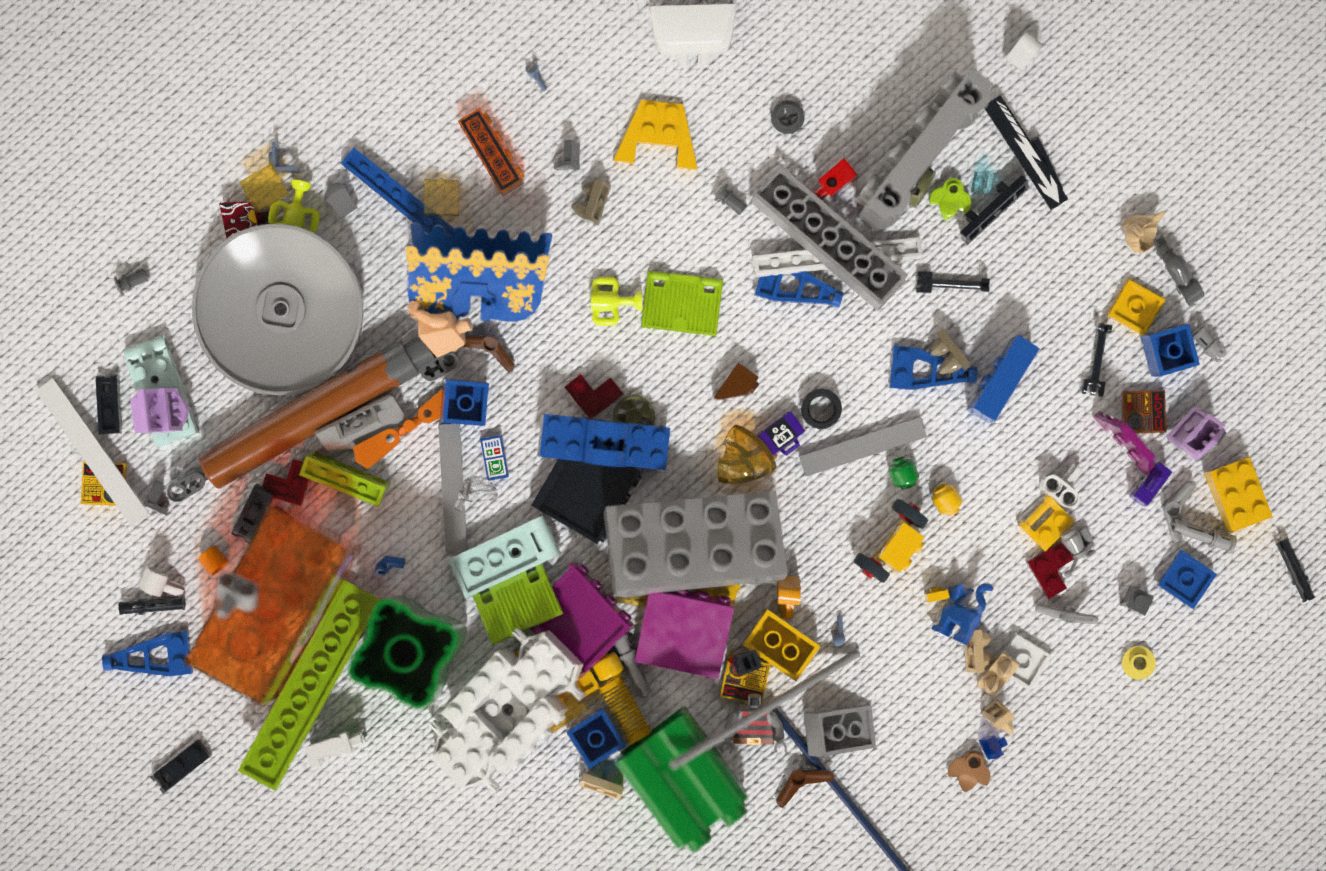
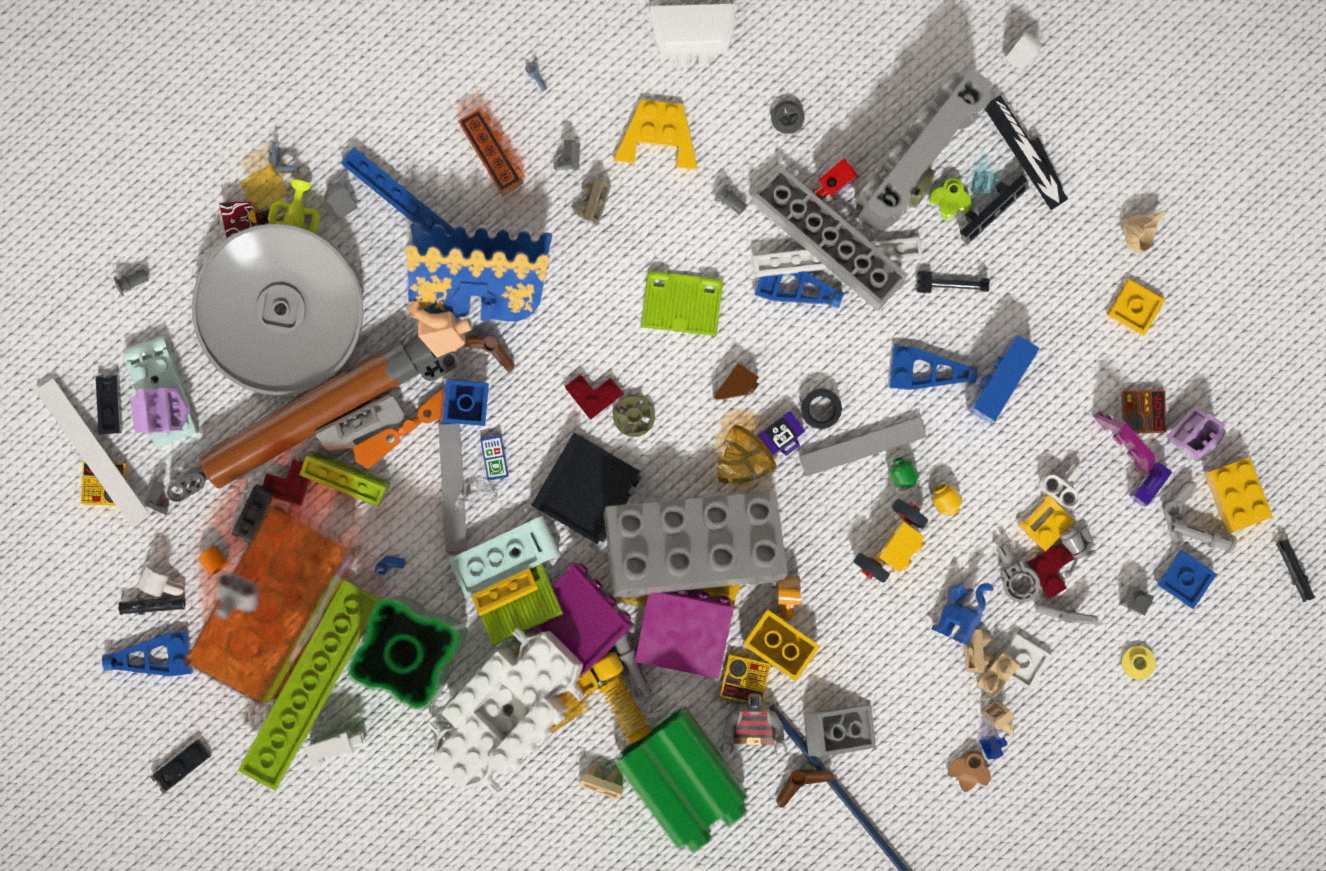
(441, 197): clear yellow piece -> none
(504, 592): none -> yellow plate
(595, 739): blue brick -> none
(603, 442): blue piece -> none
(610, 301): neon yellow piece -> none
(708, 743): light grey piece -> none
(745, 663): black leg -> none
(839, 639): sand blue hand -> none
(936, 594): yellow plate -> none
(955, 360): dark tan tile -> none
(1010, 562): none -> light grey pin
(1094, 382): black hinge -> none
(1170, 350): blue brick -> none
(1180, 272): dark grey piece -> none
(1210, 345): light grey piece -> none

